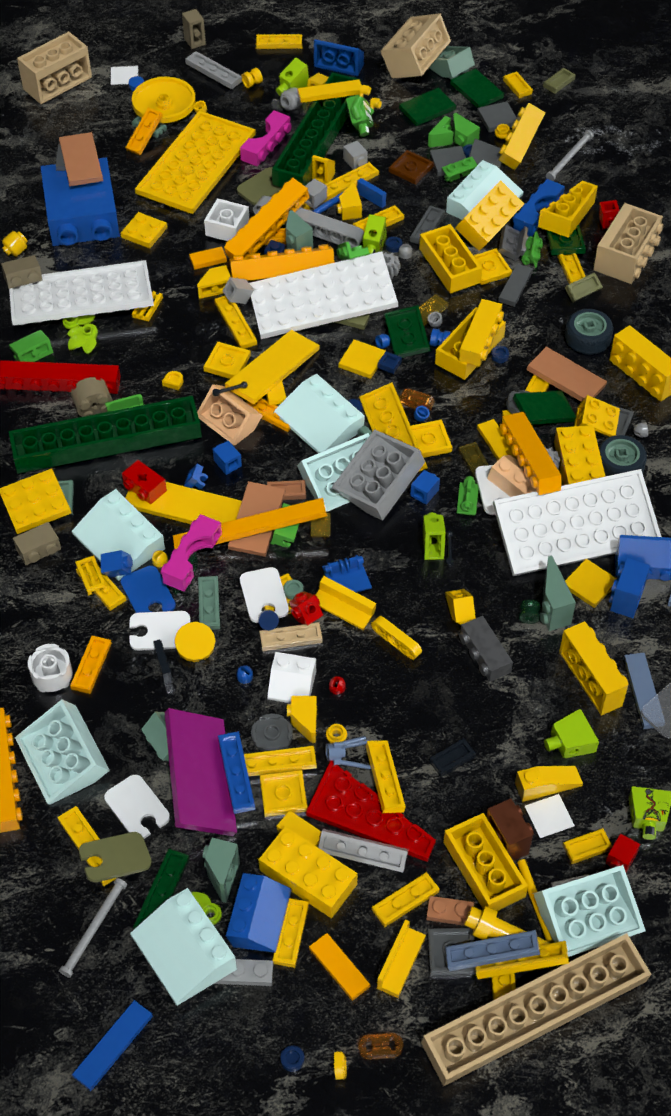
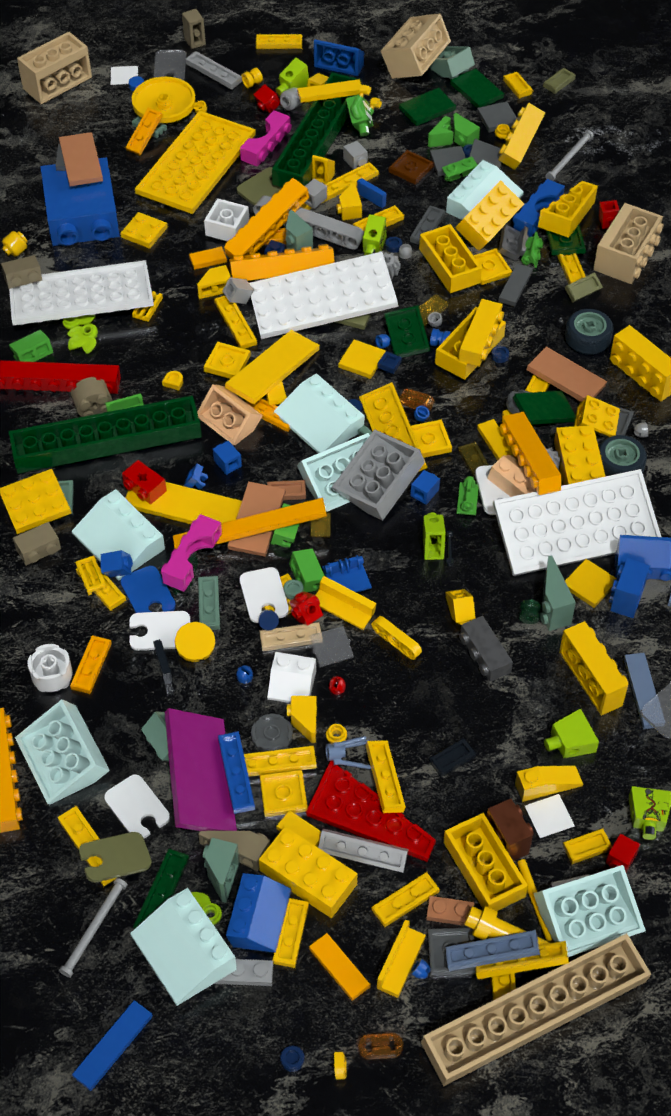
(161, 558): yellow hinge -> none
(170, 62): none -> clear piece
(216, 392): black hinge -> none
(250, 845): none -> dark tan slope
(267, 99): none -> red brick
(306, 569): none -> bright green hinge
(328, 204): blue bar -> none
(331, 646): none -> clear piece
(346, 252): bright green bracket -> none
(420, 969): none -> blue hinge

